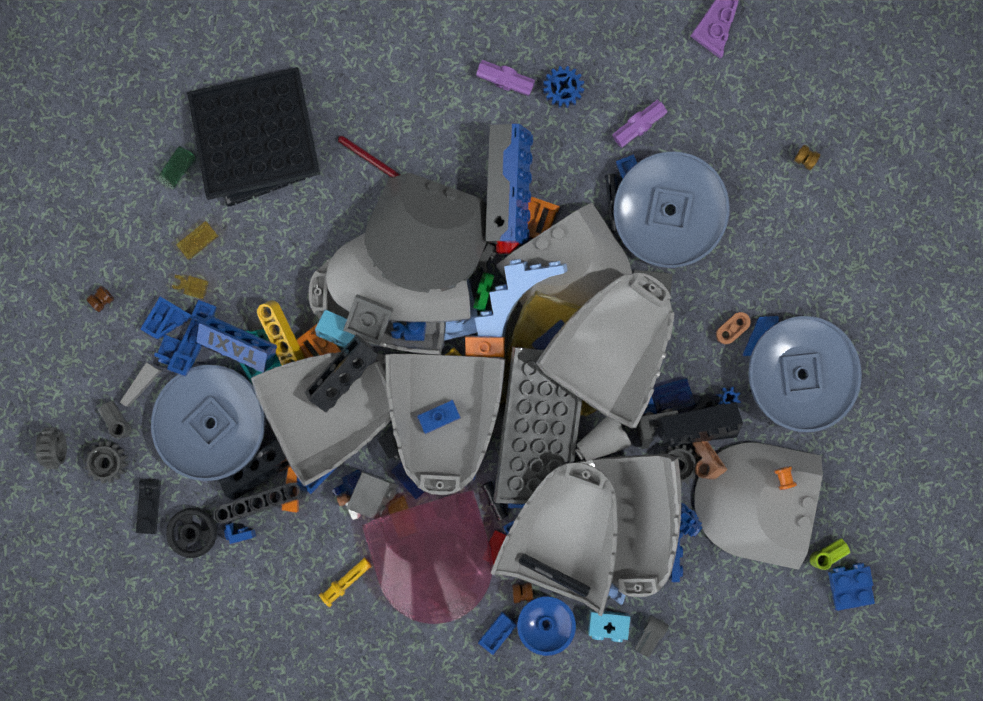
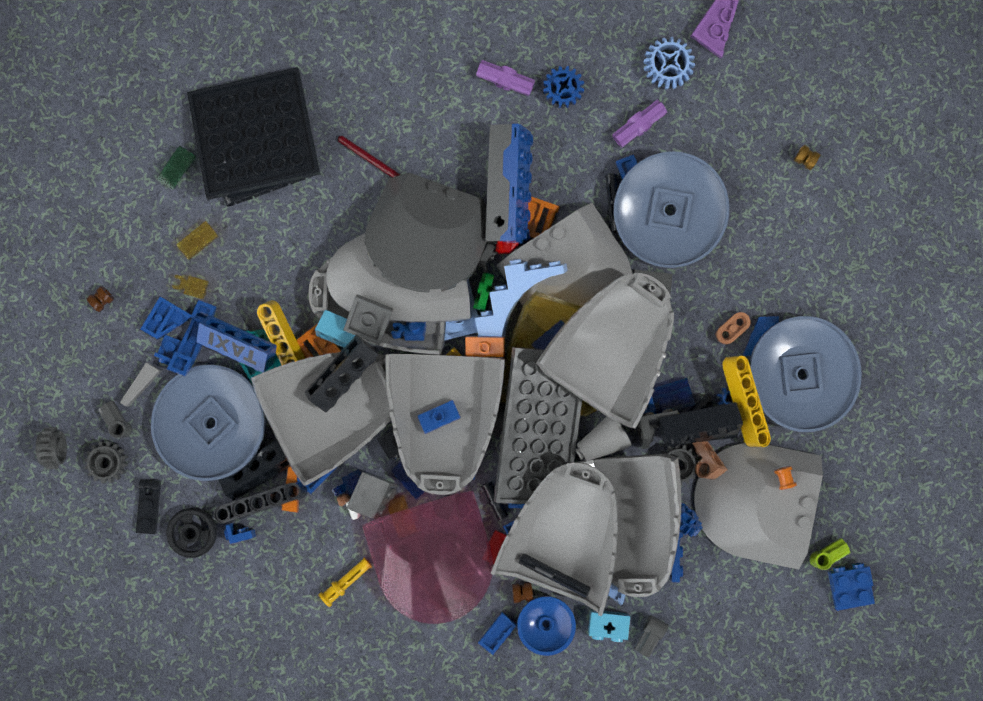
(674, 67): none -> light blue gear
(745, 394): none -> yellow beam

